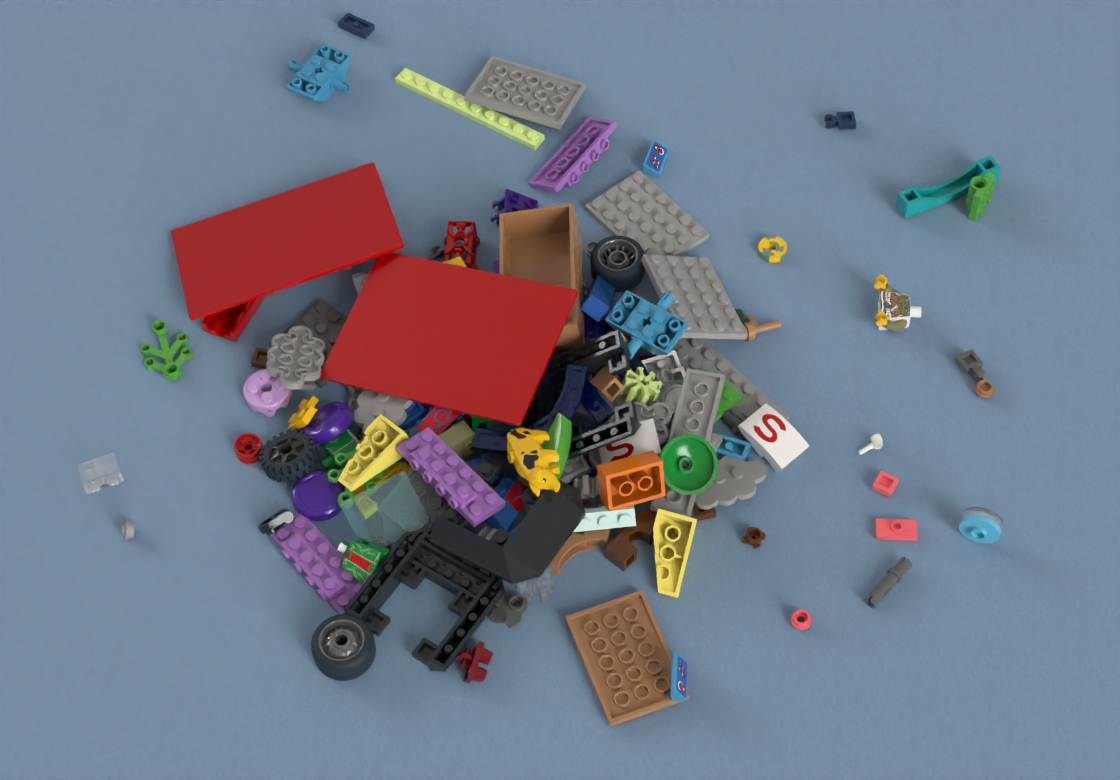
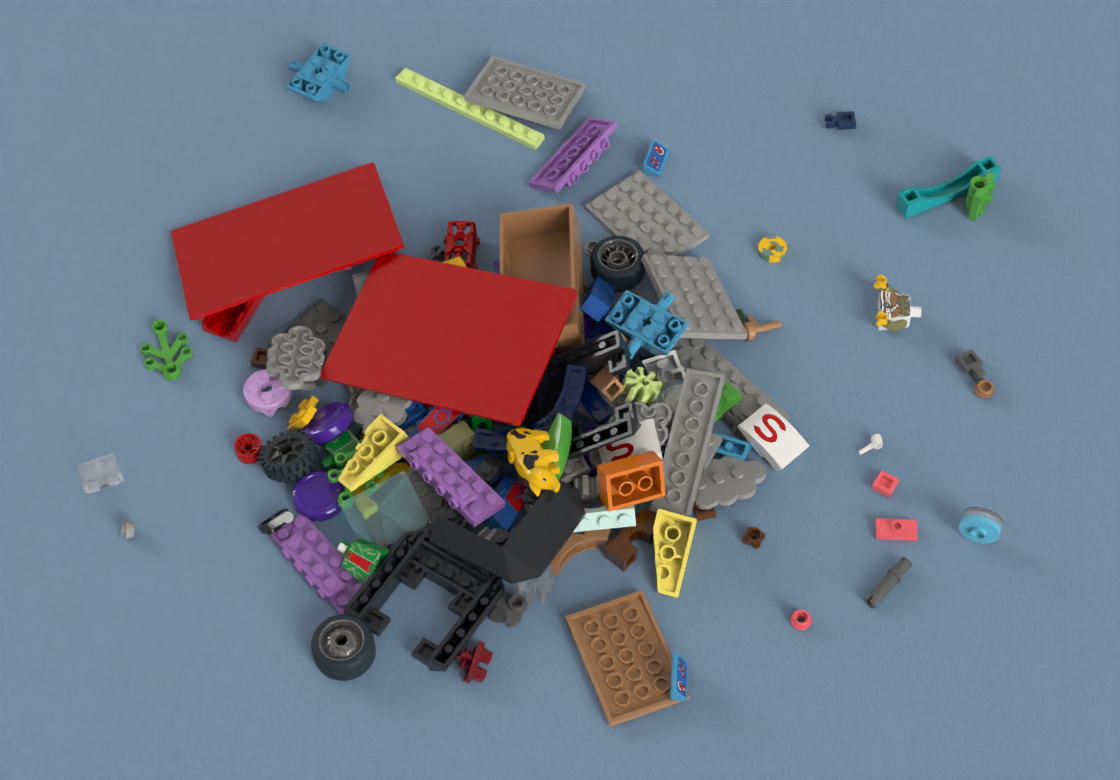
(356, 25): dark blue plate -> none
(513, 202): dark purple plate -> none
(700, 461): green dish -> none

